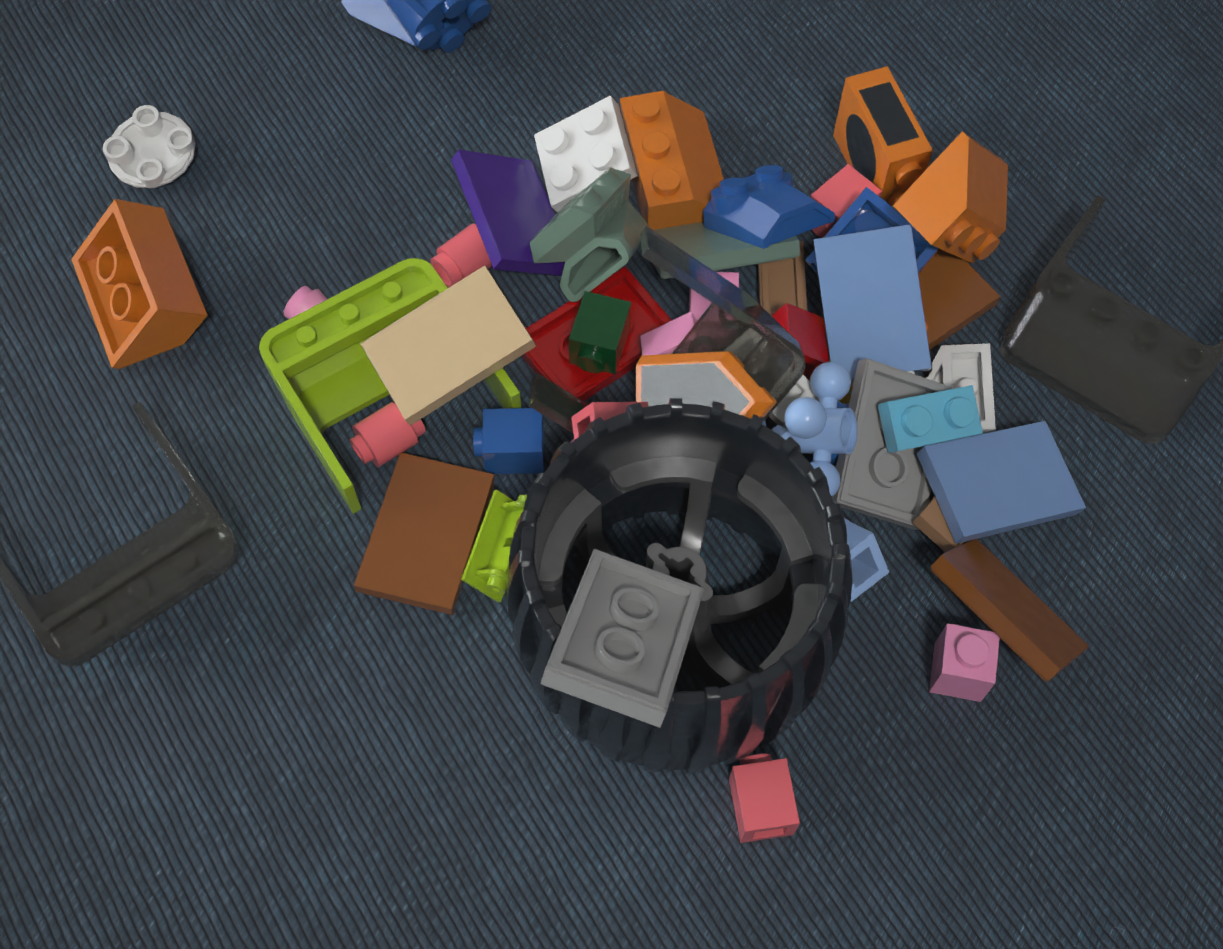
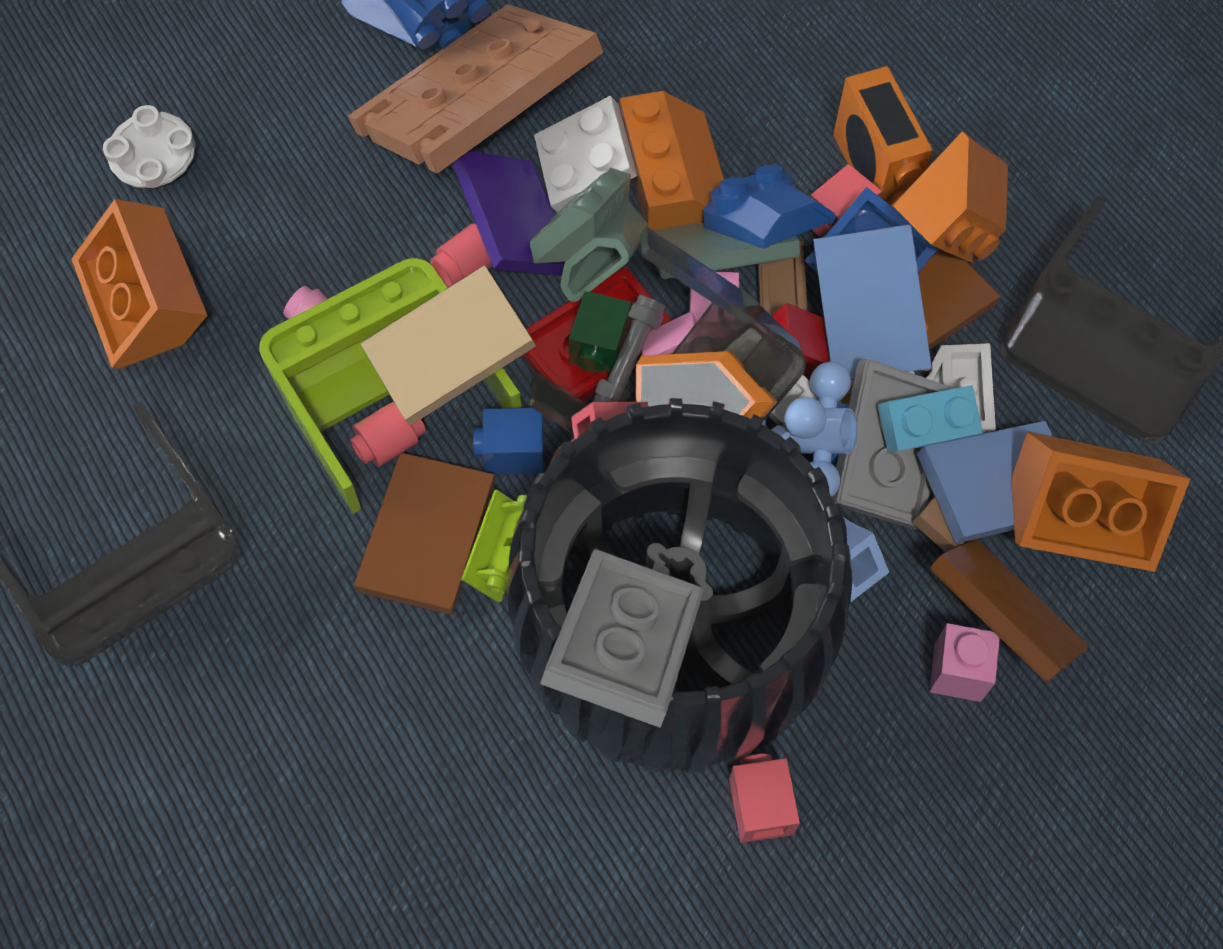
(475, 86): none -> nougat door
(645, 315): none -> dark grey bar
(1094, 501): none -> orange slope

